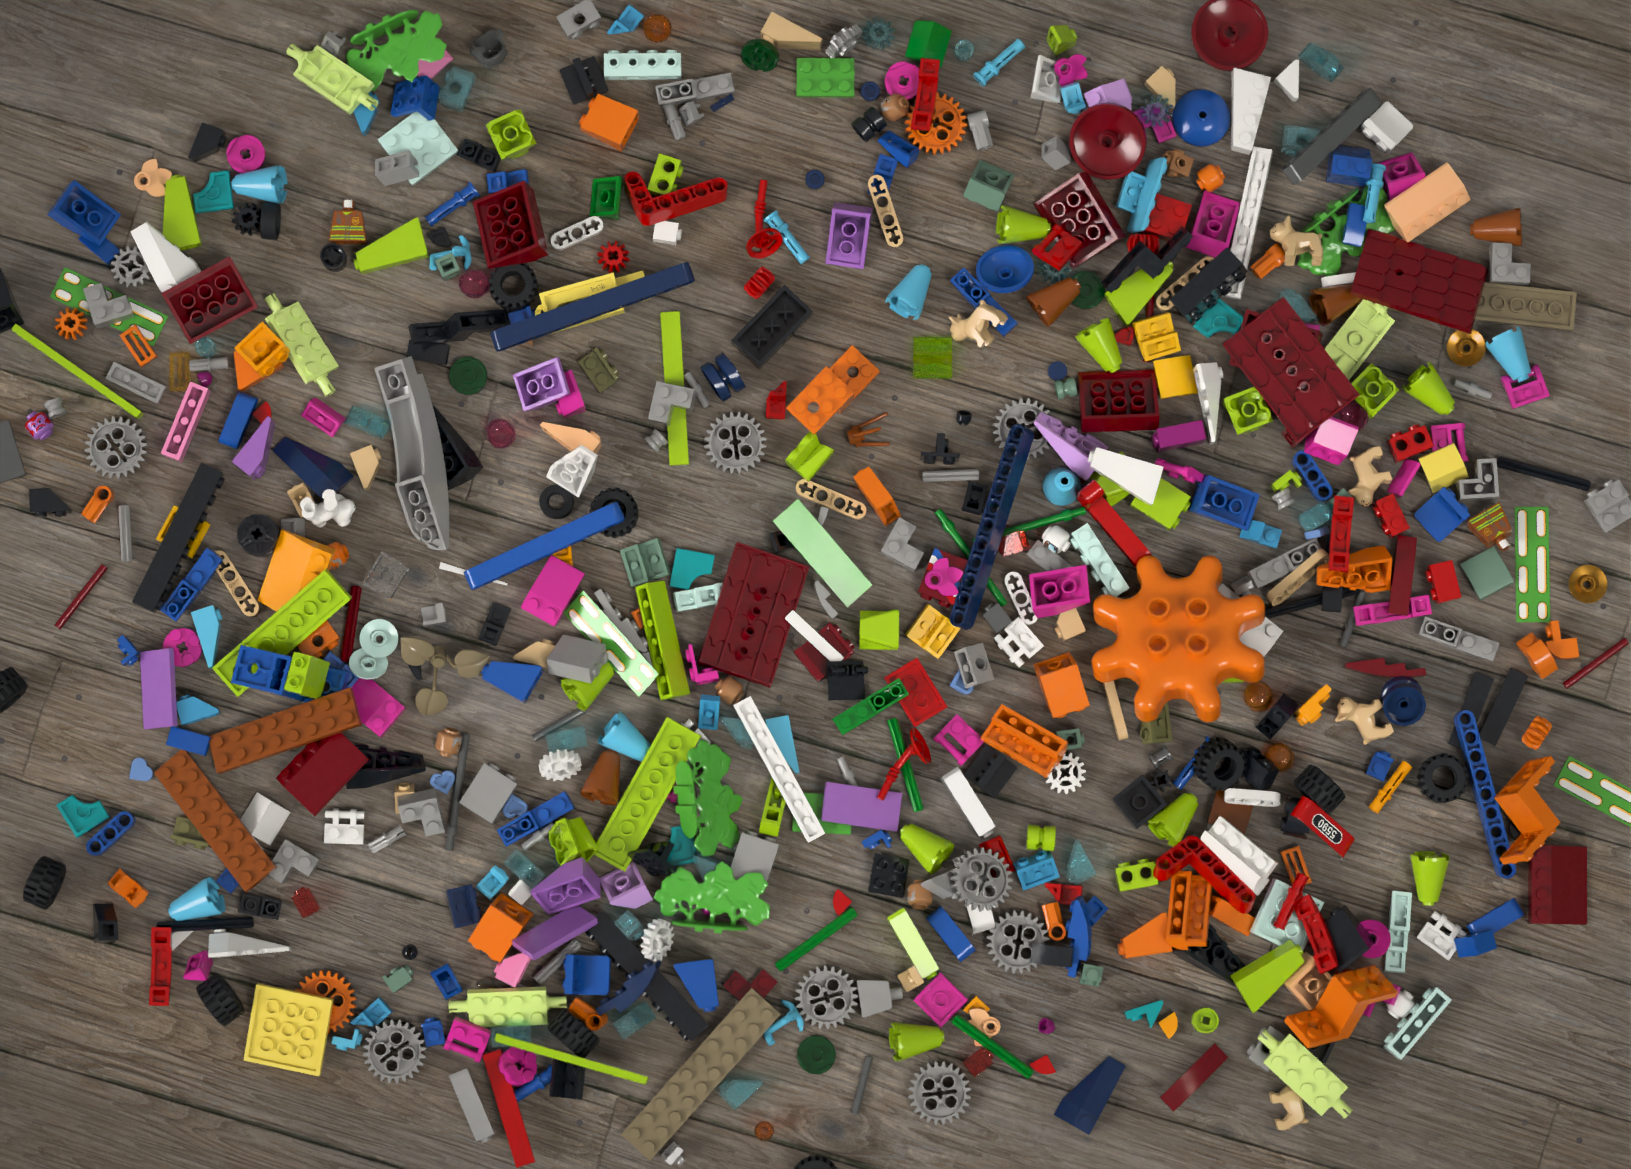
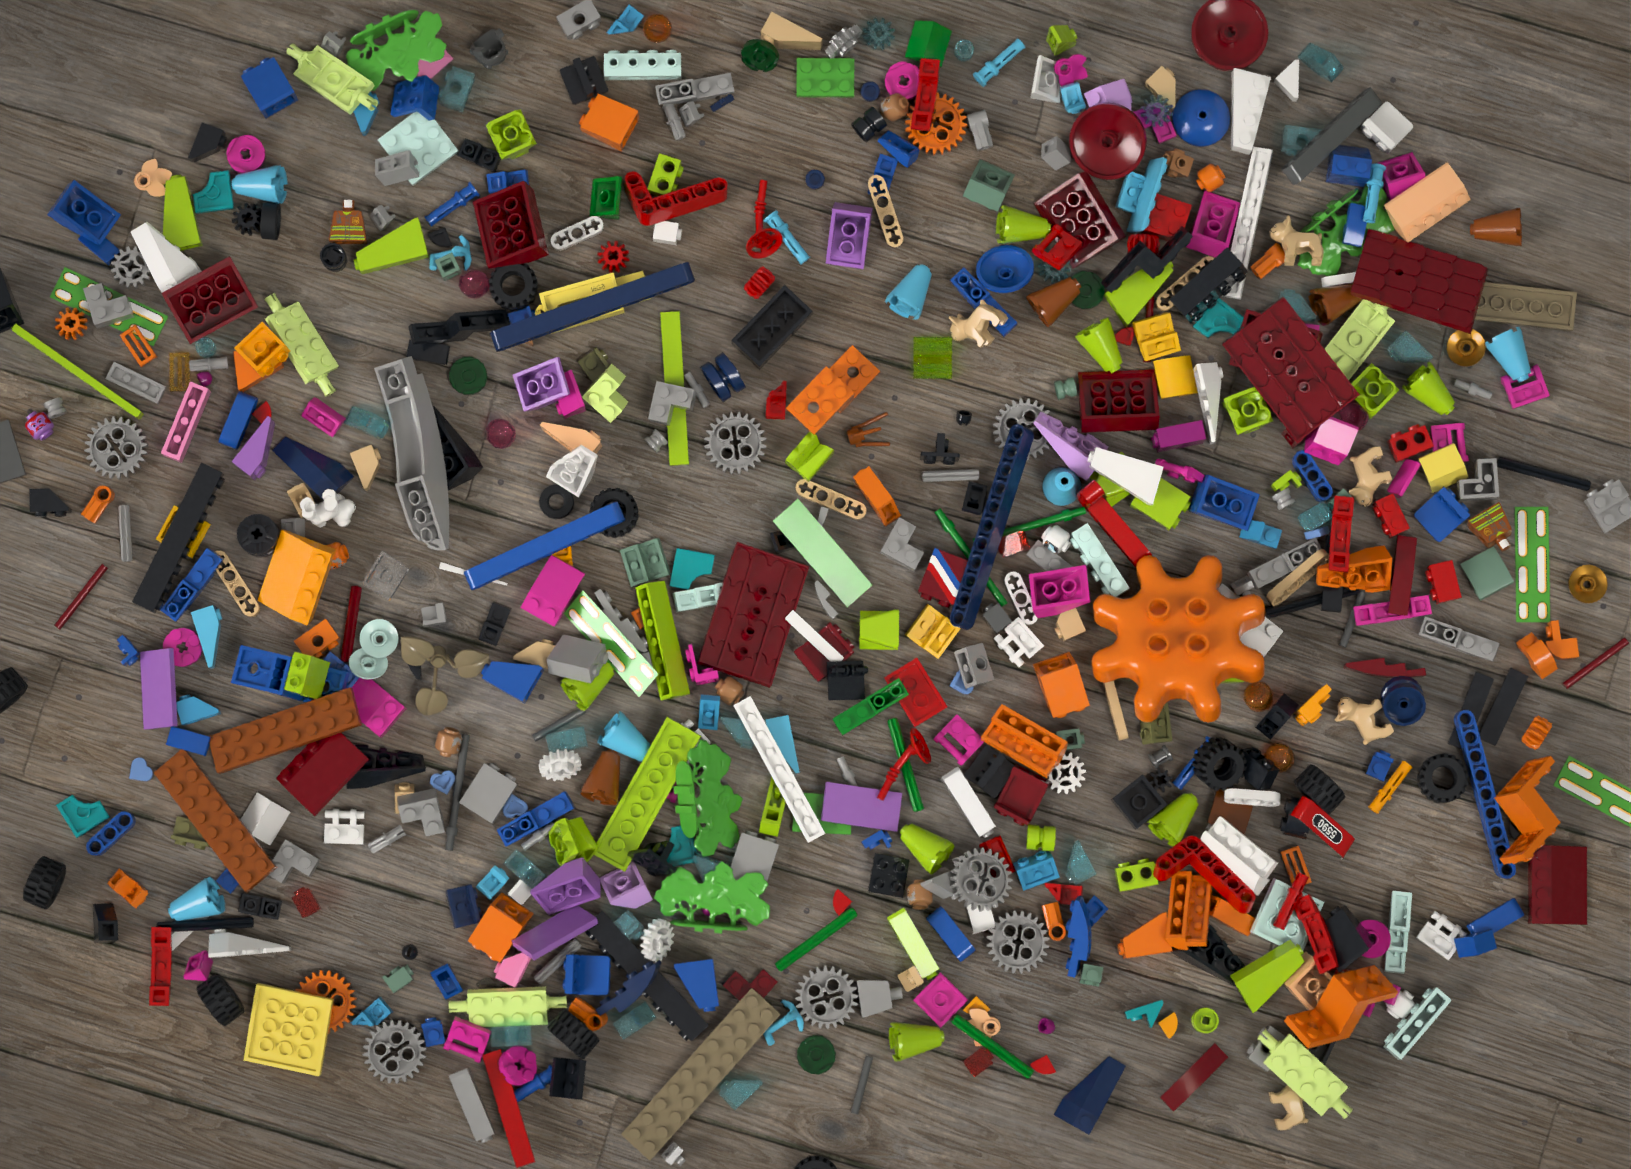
(269, 87): none -> blue slope
(289, 624): lime plate -> none
(342, 1043): medium azure bracket -> none
(381, 217): none -> light grey tile
(571, 1059): lime tile -> none
(603, 393): none -> yellowish green brick
(764, 1137): clear orange cone -> none
(941, 1111): light grey gear -> none
(946, 576): dark pink plate -> none
(1021, 795): none -> dark red panel
(1052, 955): black slope -> none
(1057, 371): dark blue tile -> none
(1408, 350): none -> clear light blue slope
(1429, 874): lime cone -> none
(1502, 270): light grey brick -> none

